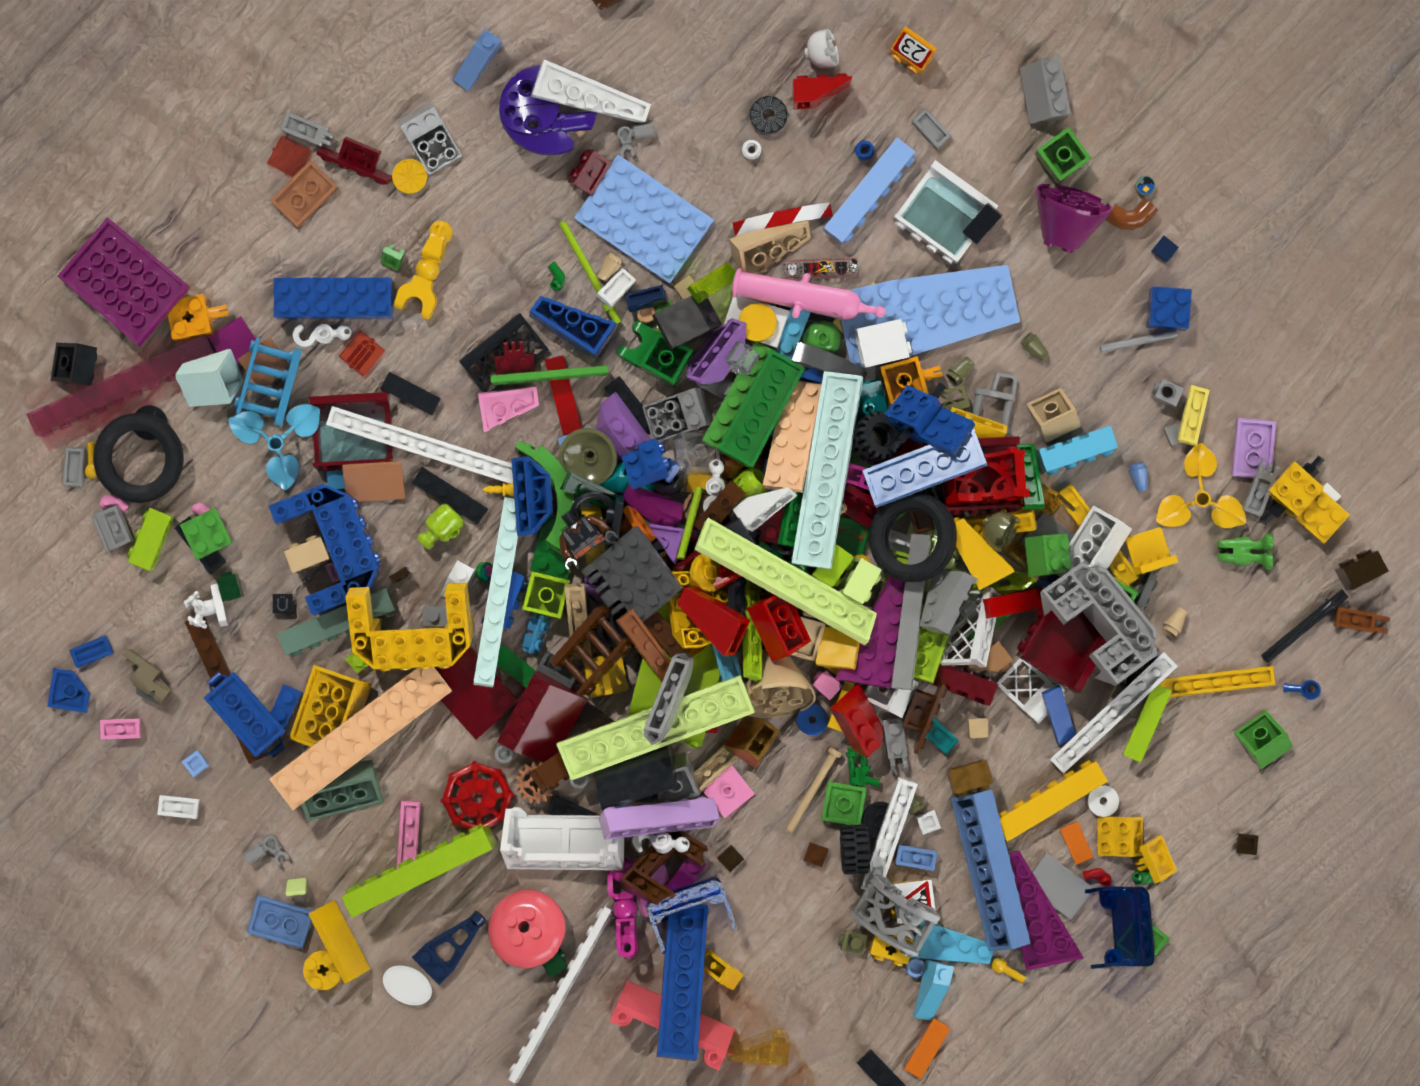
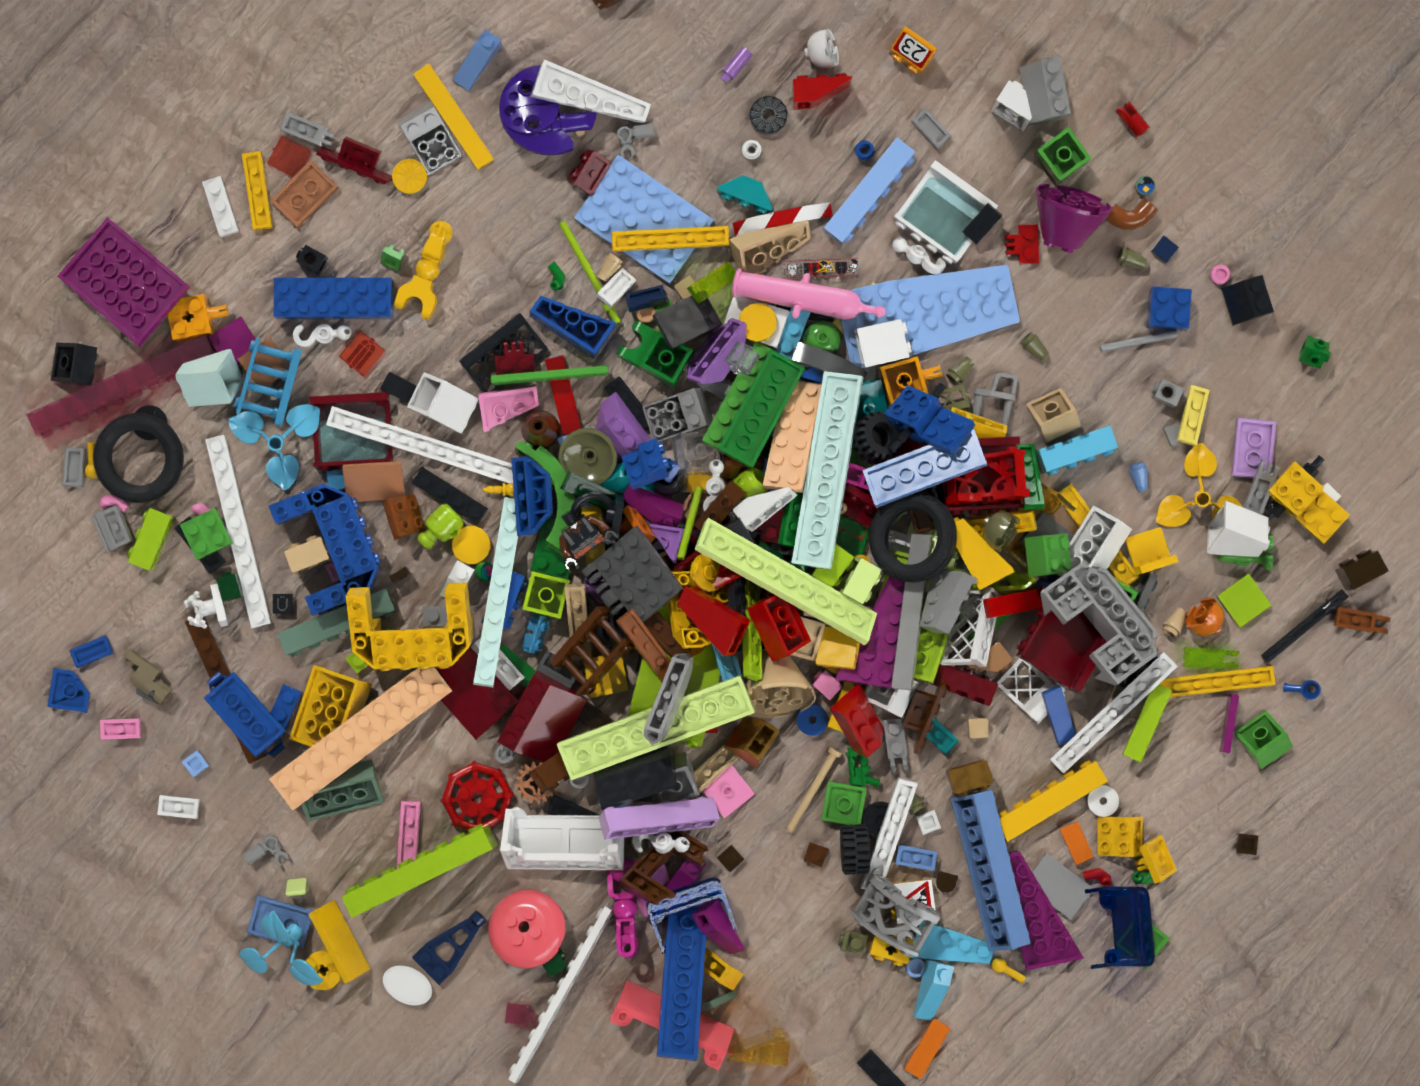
(220, 206): none -> white plate
(238, 531): none -> white plate
(257, 190): none -> yellow tile
(274, 928): none -> medium azure plant
(317, 265): none -> black brick
(403, 516): none -> dark orange bracket
(442, 402): none -> white slope
(453, 116): none -> yellow tile
(471, 545): none -> yellow tile
(505, 670): none -> white plate
(519, 1014): none -> clear pink bracket
(546, 435): none -> reddish brown cone
(670, 238): none -> yellow tile
(716, 925): none -> magenta slope
(718, 1000): none -> sand green tile
(736, 64): none -> medium lavender cylinder
(747, 193): none -> teal slope
(917, 255): none -> white piece
(945, 881): none -> dark brown tile
(1013, 105): none -> white slope
(1024, 244): none -> red hinge
(1130, 258): none -> olive cone
(1132, 119): none -> red hinge
(1206, 618): none -> orange cylinder
(1207, 658): none -> clear neon green hinge
(1220, 274): none -> bright pink tile
(1229, 723): none -> magenta tile
(1237, 532): none -> white slope
(1243, 600): none -> lime tile
(1247, 300): none -> black slope
(1314, 352): none -> green brick

